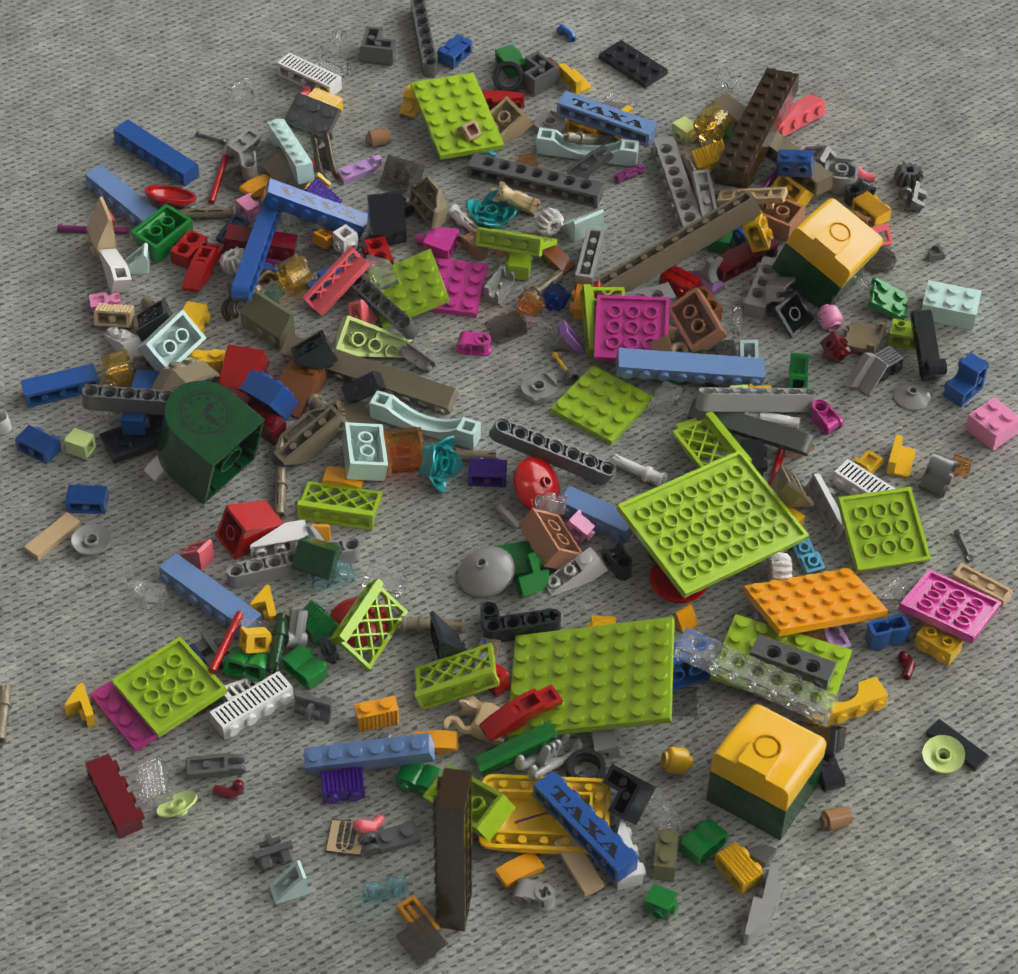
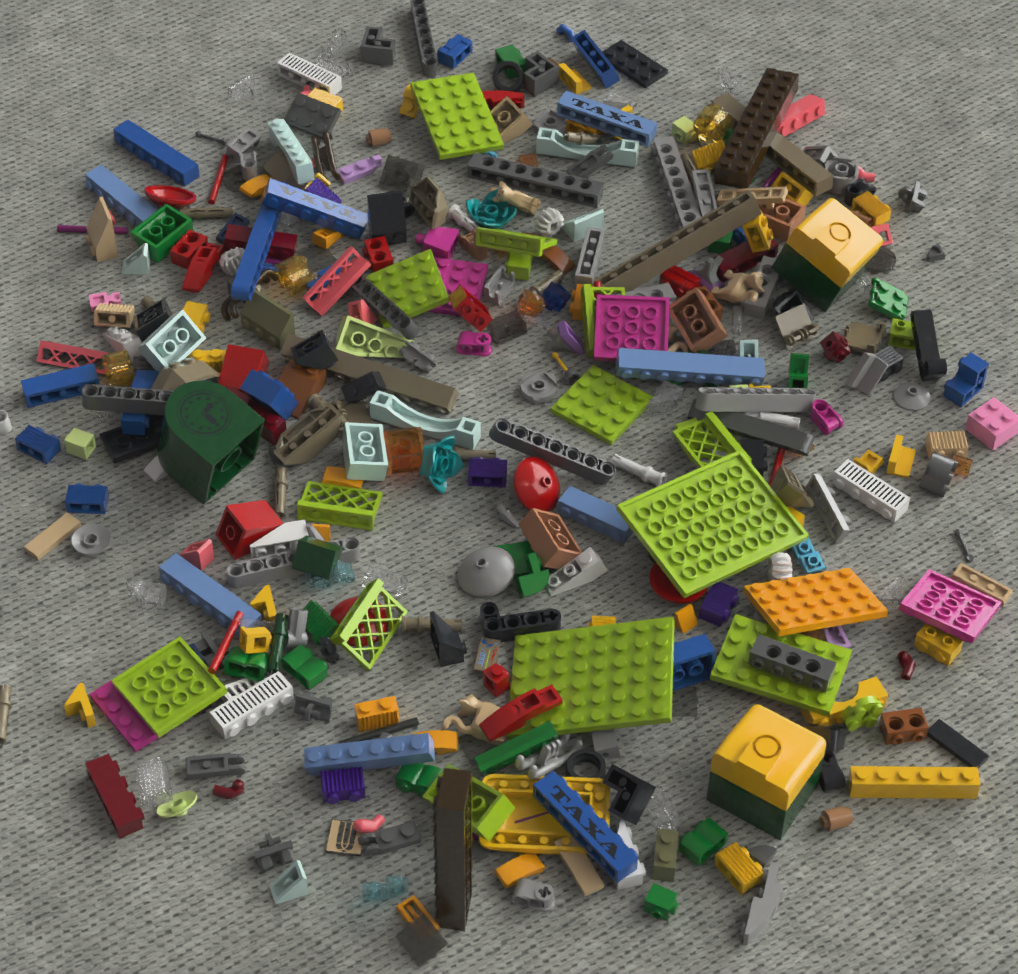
(69, 349): none -> coral fence
(115, 270): white slope -> none
(247, 207): bright pink brick -> none
(274, 291): clear light blue plate -> none
(344, 238): white brick -> none
(382, 272): clear slope -> none
(388, 729): none -> pearl dark grey bar
(459, 685): lime fence -> none
(470, 130): medium nougat slope -> none
(473, 311): none -> red window
(551, 503): clear brick -> none
(580, 528): bright pink brick -> none
(595, 59): none -> blue brick
(618, 561): black piece -> none
(629, 173): magenta axle -> none
(661, 344): medium nougat slope -> none
(676, 760): yellow head -> none
(718, 603): none -> dark purple brick
(737, 288): none -> tan animal
(759, 685): clear brick -> none
(777, 287): light grey hinge -> none
(795, 163): blue brick -> none
(796, 326): none -> dark tan hinge
(829, 318): bright pink head -> none
(863, 713): none -> lime plate
(883, 529): lime plate -> none
(887, 632): blue brick -> none
(903, 724): none -> dark orange brick
(908, 174): dark grey gear -> none
(913, 782): none -> yellow brick
(943, 746): yellowish green dish -> none
(946, 443): none -> tan brick
(952, 304): light aqua brick -> none

